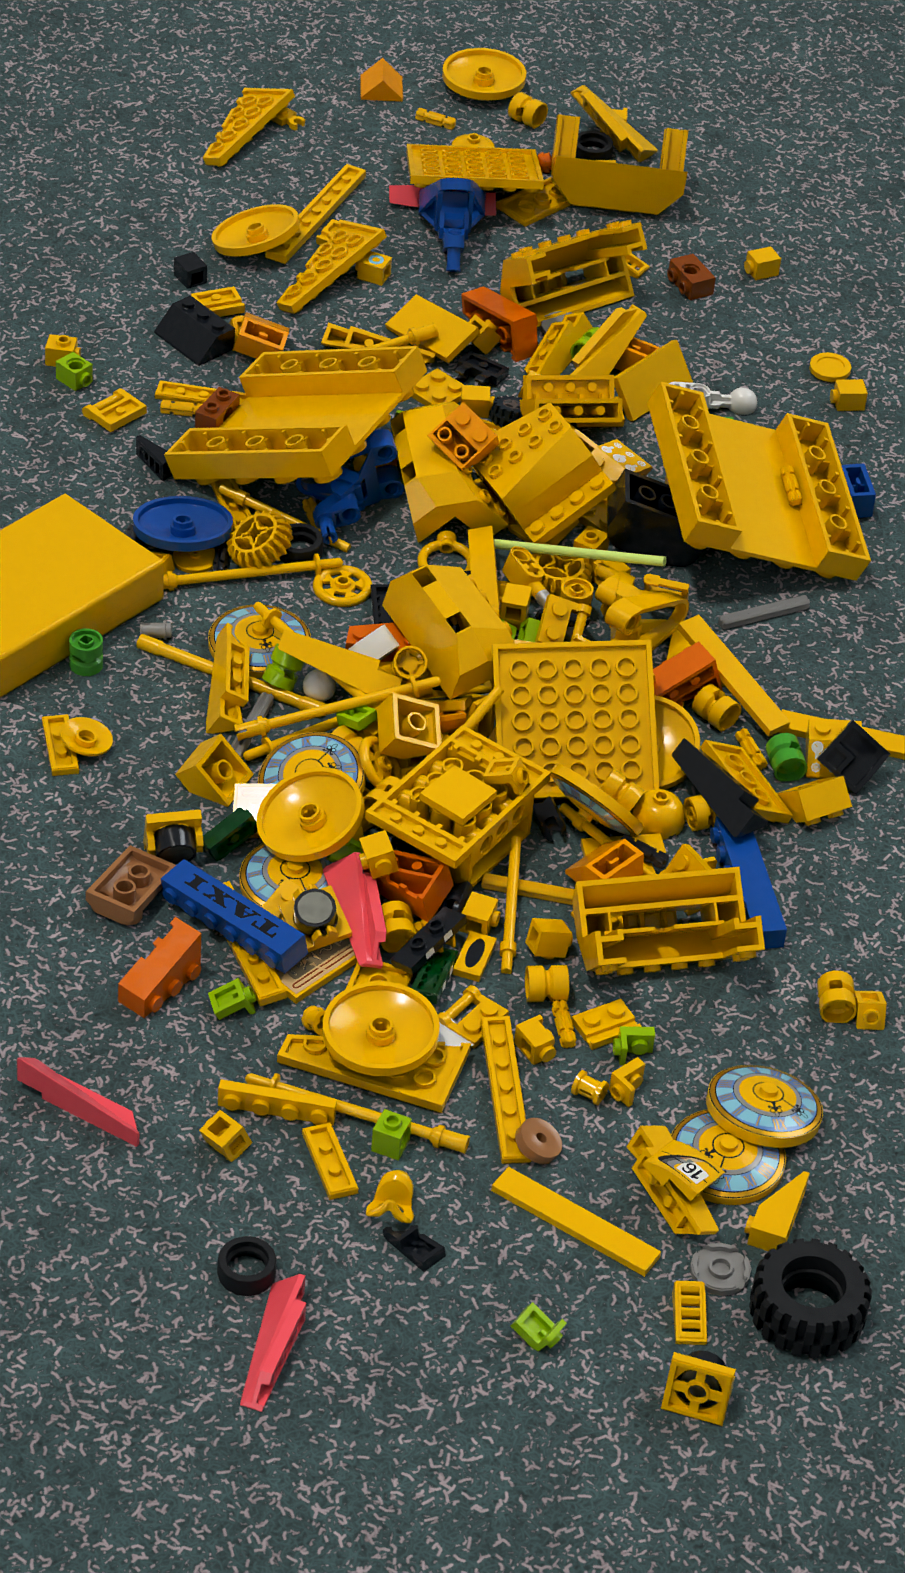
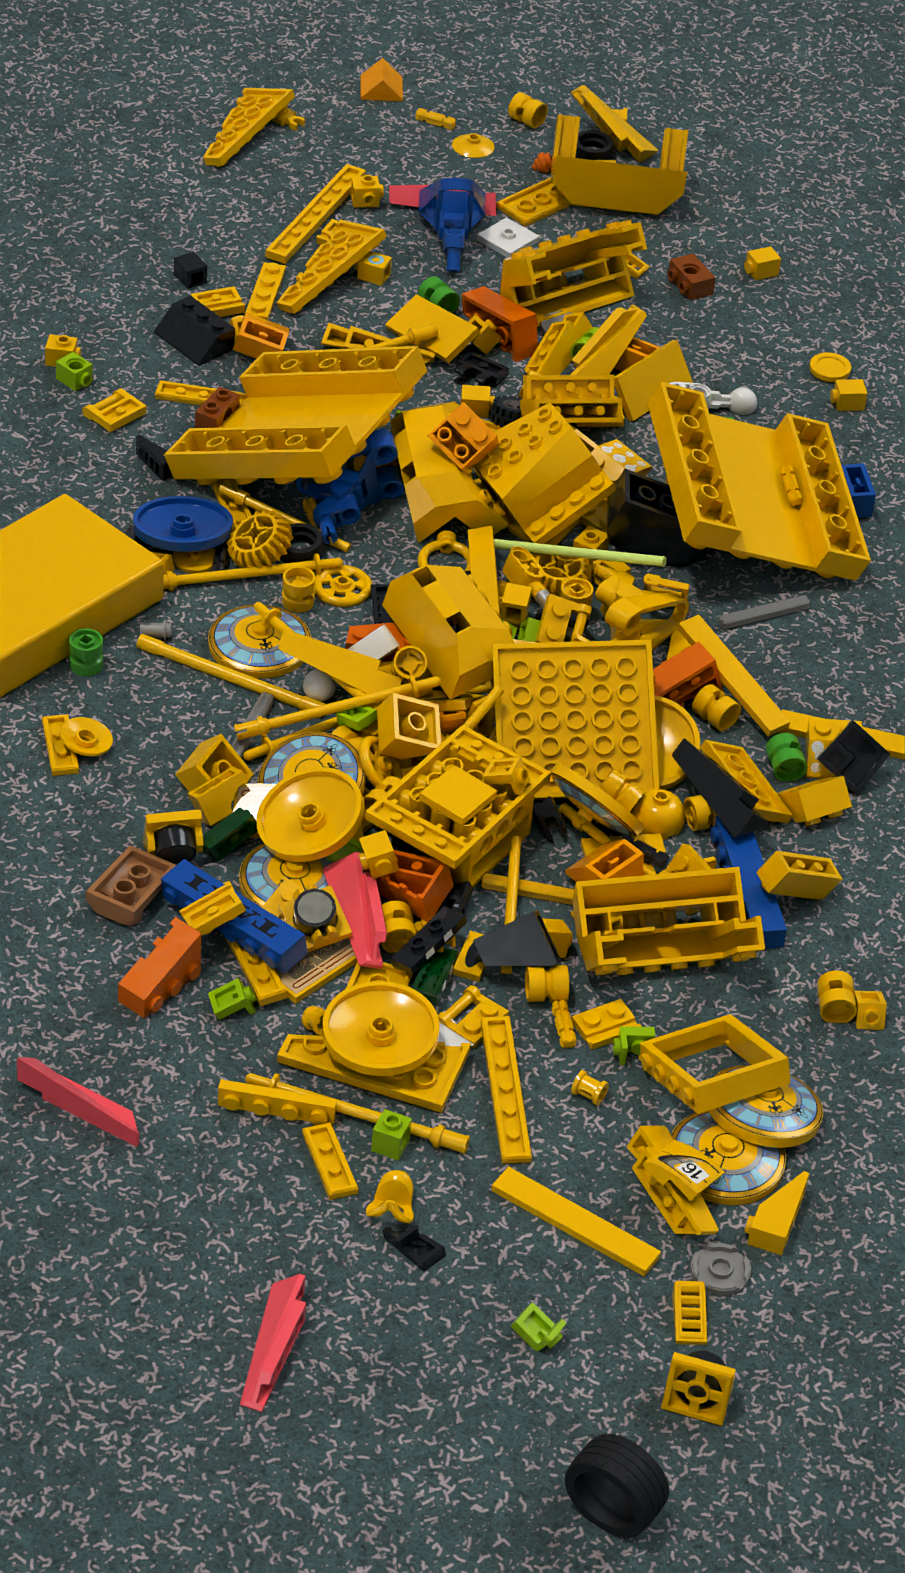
(178, 407): yellow axle -> none
(213, 910): none -> yellow plate
(216, 795): none -> yellow arch
(225, 1135): yellow brick -> none
(228, 683): yellow wedge -> none
(244, 1284): black tyre -> none
(255, 230): yellow dish -> none
(266, 290): none -> yellow plate
(282, 670): lime wheel -> none
(298, 589): none -> yellow wheel
(366, 191): none -> yellow brick
(437, 389): yellow plate -> none
(439, 293): none -> bright green wheel
(480, 914): yellow brick -> none
(484, 74): yellow dish -> none
(484, 165): yellow plate -> none
(507, 237): none -> white plate
(518, 944): none -> black slope
(535, 1040): yellow brick -> none
(538, 1140): medium nougat piece -> none
(617, 1485): none -> black tyre
(626, 1080): yellow bracket -> none
(749, 745): yellow axle -> none
(767, 1070): none -> yellow window
(799, 875): none -> yellow brick
(804, 1327): black tyre -> none

